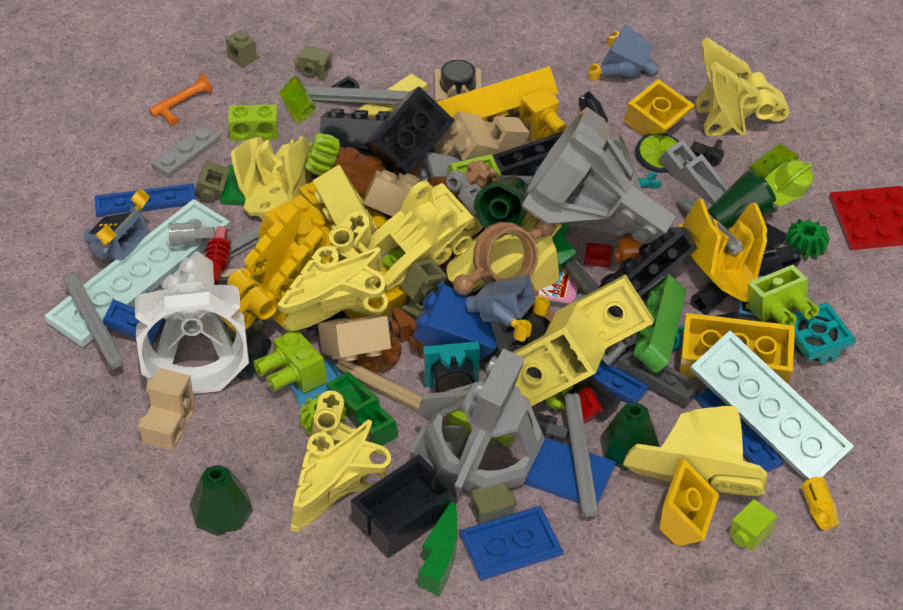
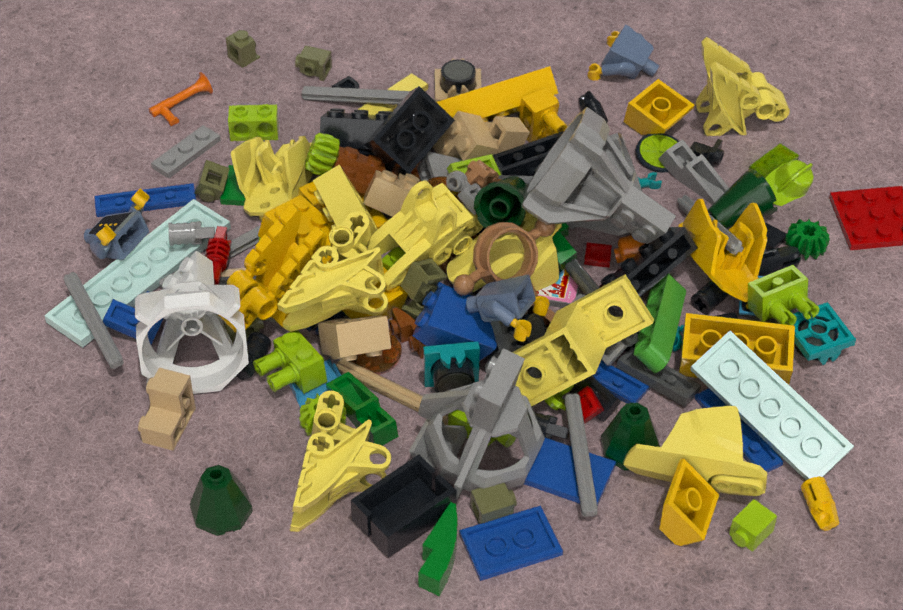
(297, 99): clear neon green plate -> none

